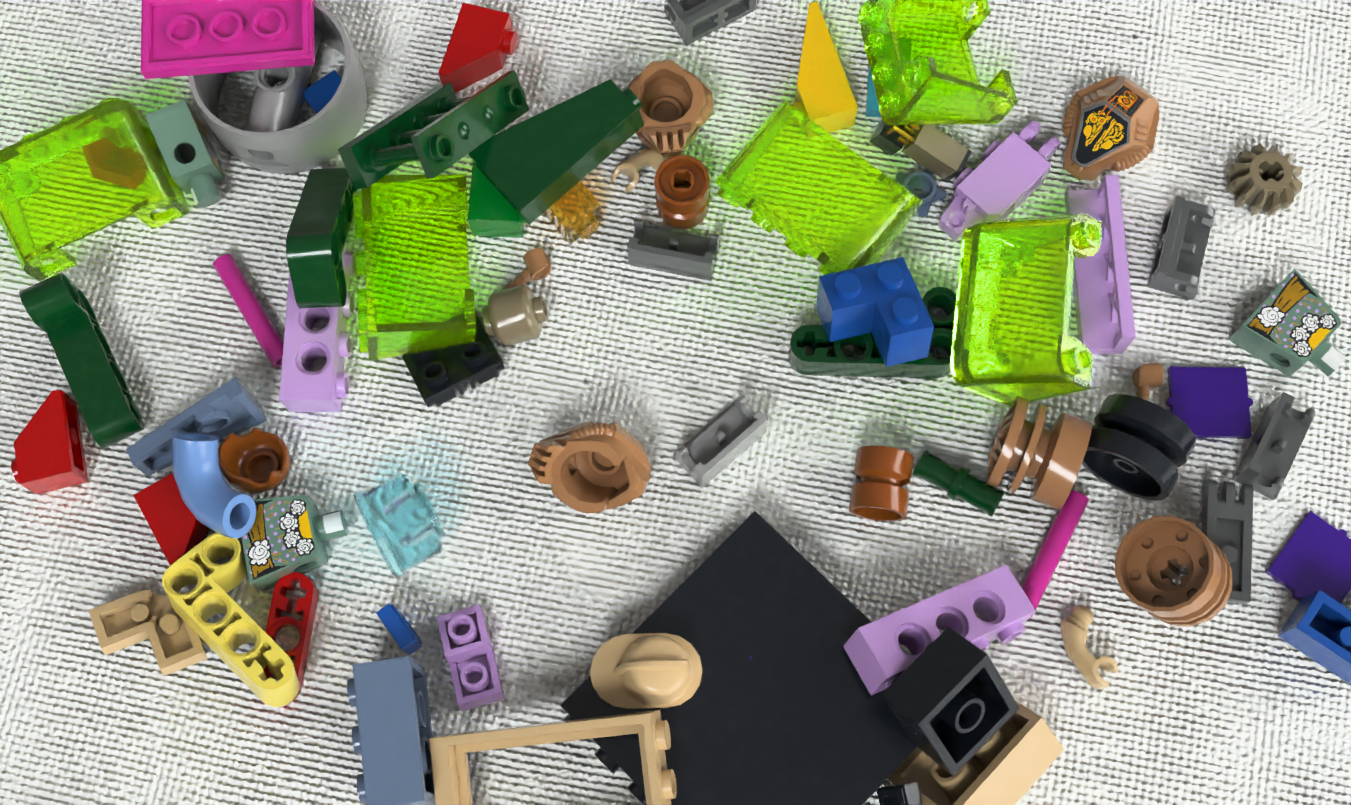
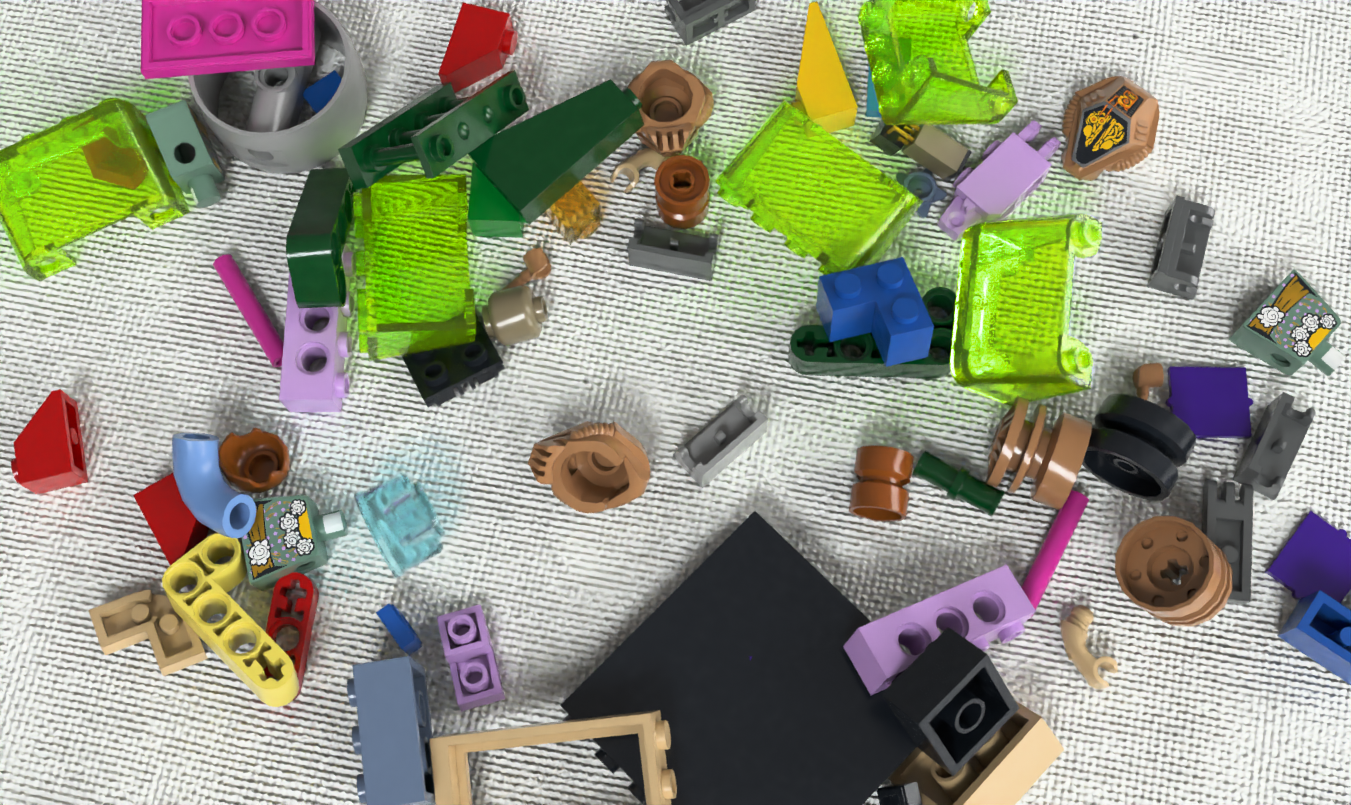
(85, 358): dark green beam -> none
(219, 414): sand blue wing -> none
(646, 670): tan piece -> none
(1103, 279): lavender fence -> none
(1264, 180): dark tan gear -> none

